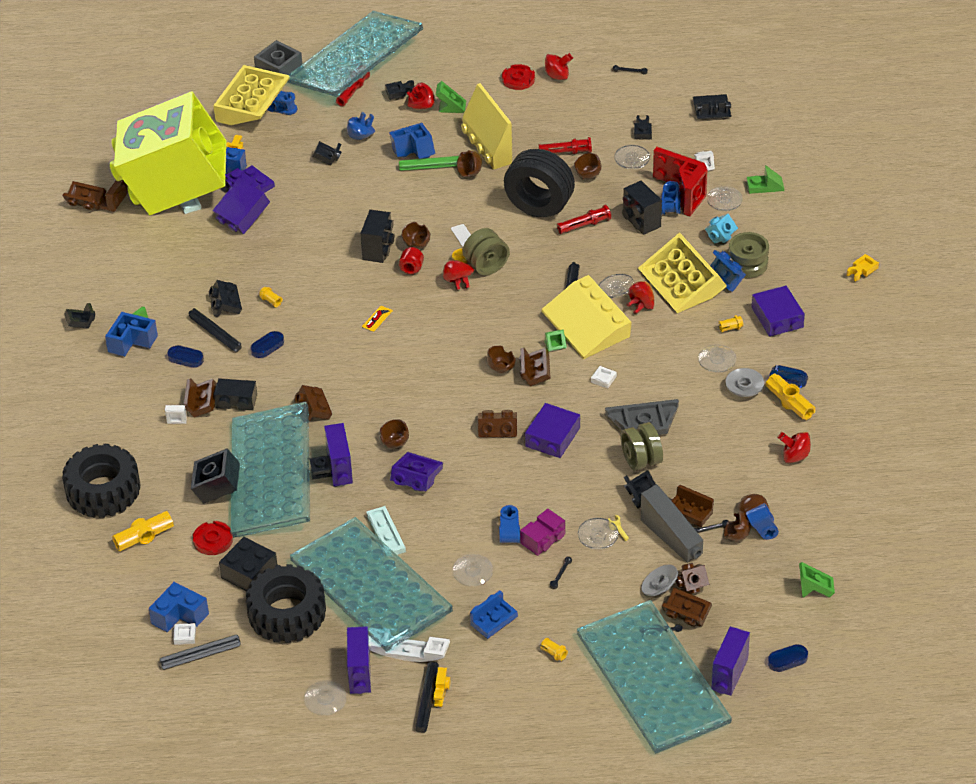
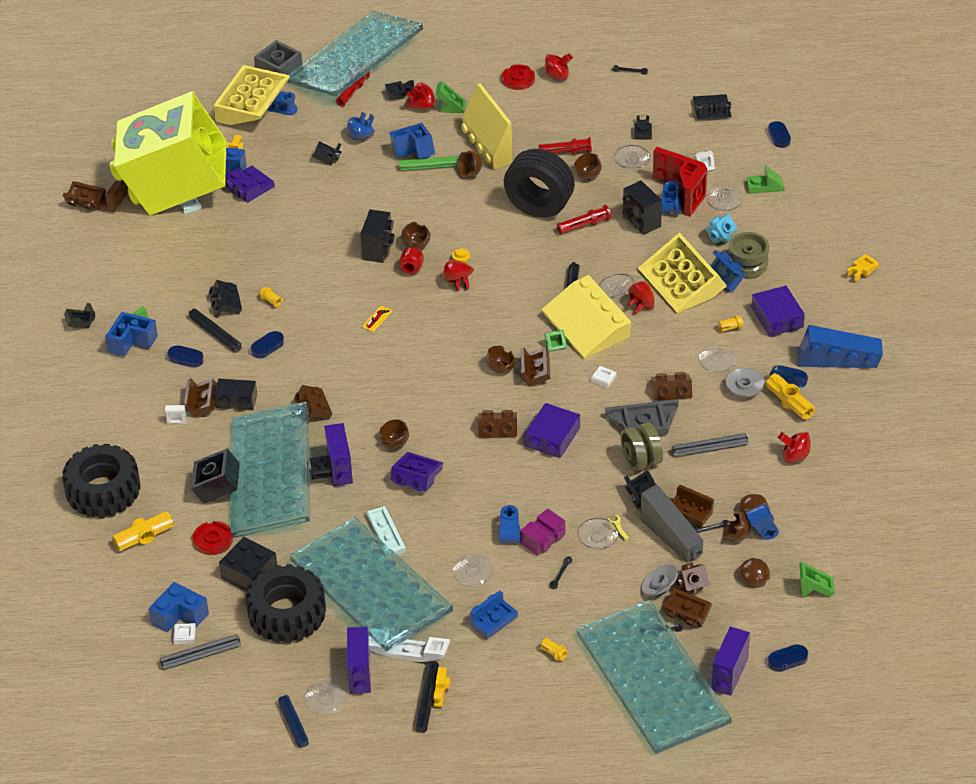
(240, 206): dark purple brick -> none
(293, 721): none -> dark blue axle
(461, 233): white sticker -> none
(486, 251): olive wheel -> none
(672, 386): none -> reddish brown bracket
(709, 444): none -> axle
(754, 572): none -> reddish brown hair
(779, 134): none -> clear blue tile
(838, 349): none -> blue wedge

